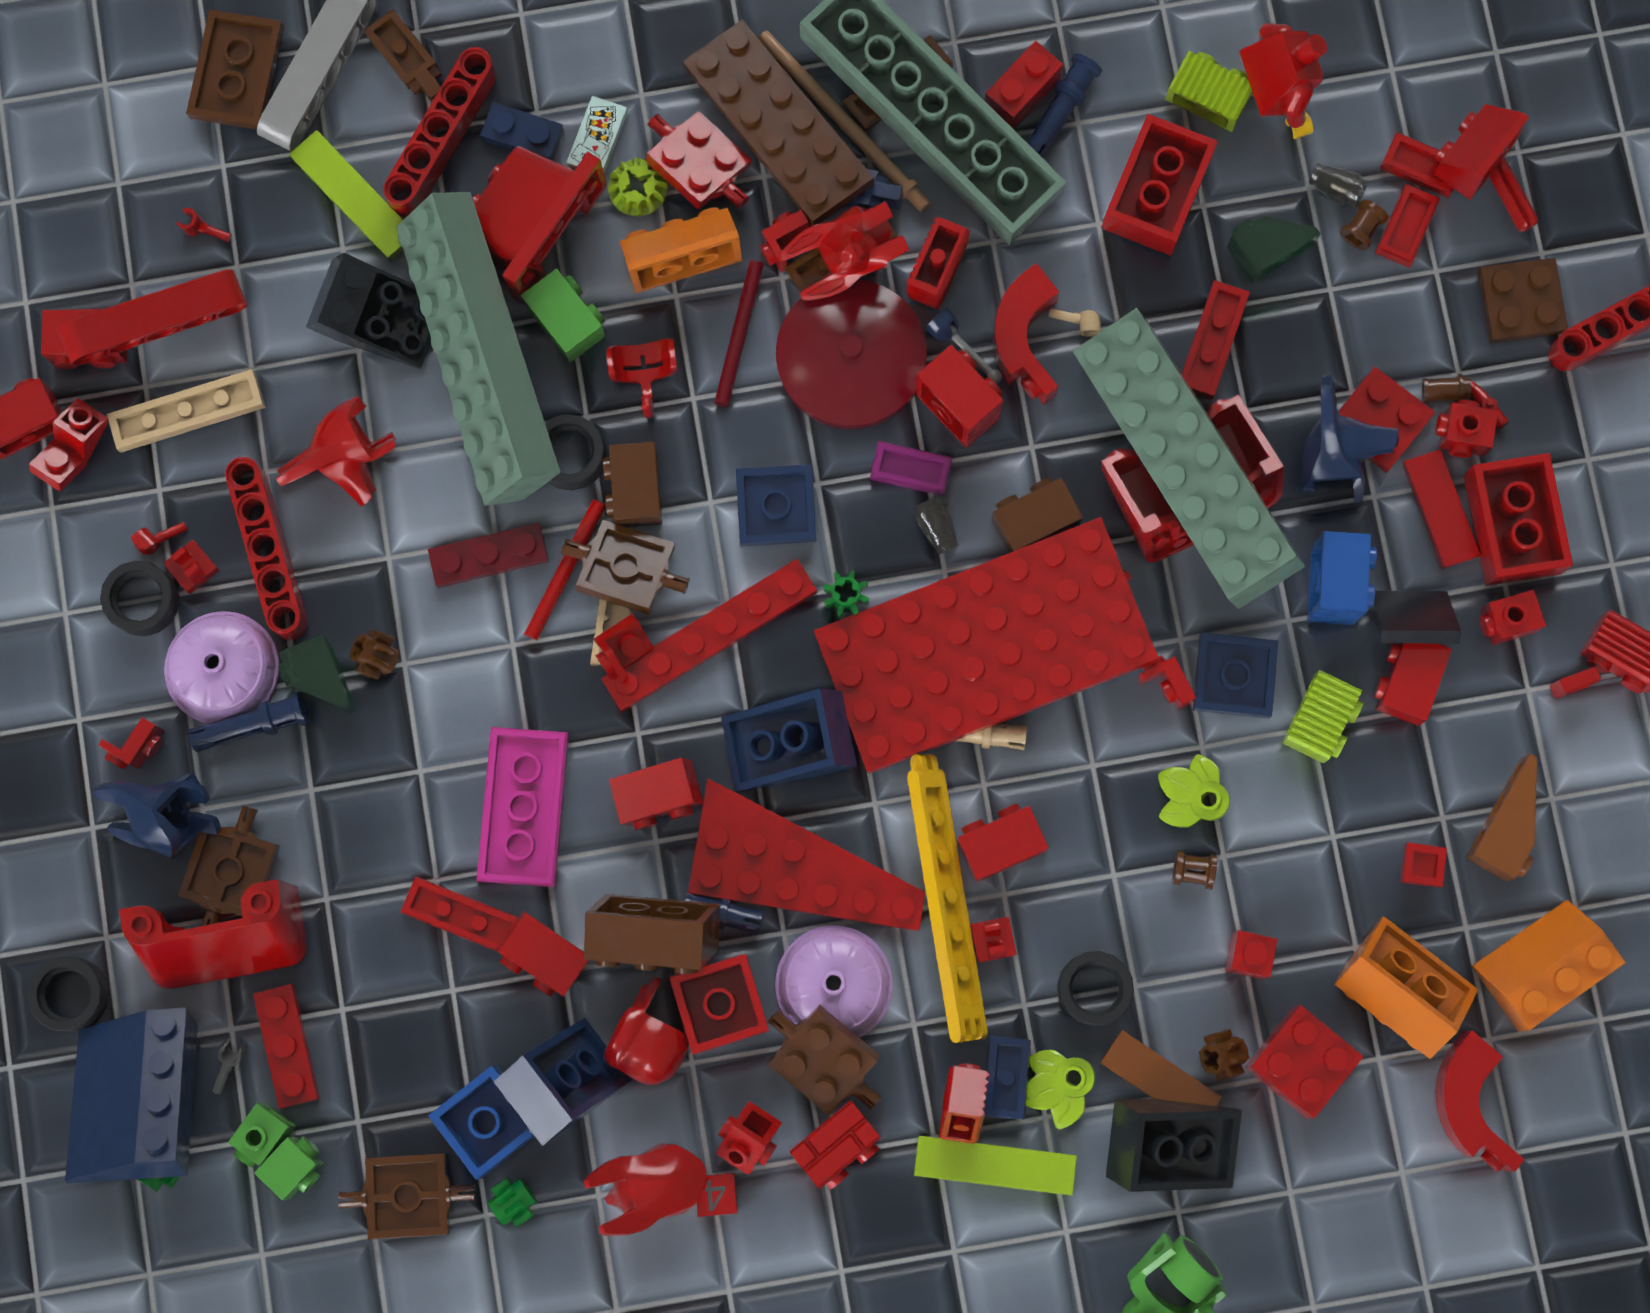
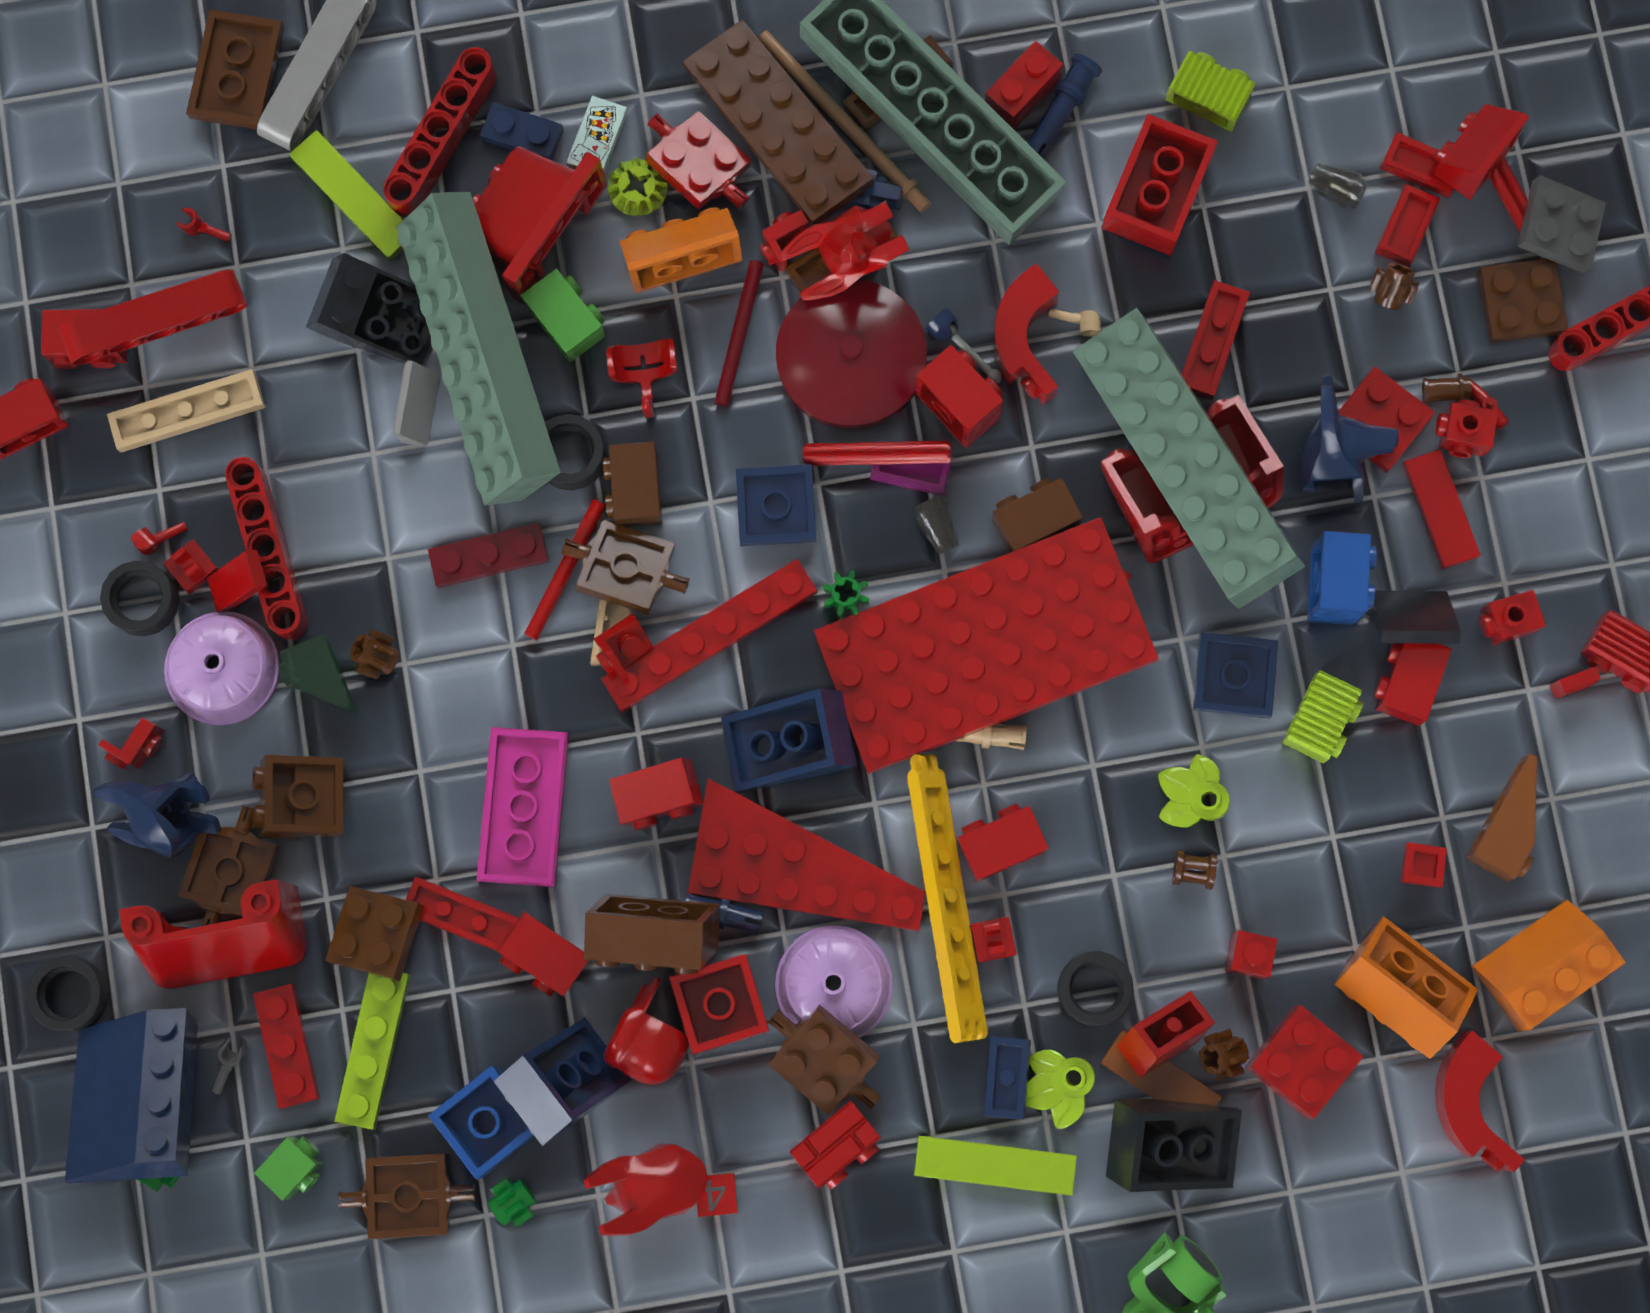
(74, 441): red slope -> none
(237, 581): none -> red tile
(260, 1134): bright green brick -> none
(266, 718): dark blue pin -> none
(298, 796): none -> reddish brown plate
(340, 452): red piece -> none
(372, 1051): none -> lime plate
(374, 933): none -> reddish brown plate
(404, 54): reddish brown hinge -> none
(416, 404): none -> light grey slope
(748, 1138): red brick -> none
(877, 453): none -> red axle
(937, 262): red brick -> none
(964, 1103): brick -> none
(1165, 1034): none -> red brick
(1175, 685): red bracket -> none
(1268, 244): clear green slope -> none
(1284, 73): red torso -> none
(1364, 224): reddish brown bush -> none
(1394, 286): none -> reddish brown gear
(1517, 519): red brick -> none
(1561, 224): none -> dark grey plate

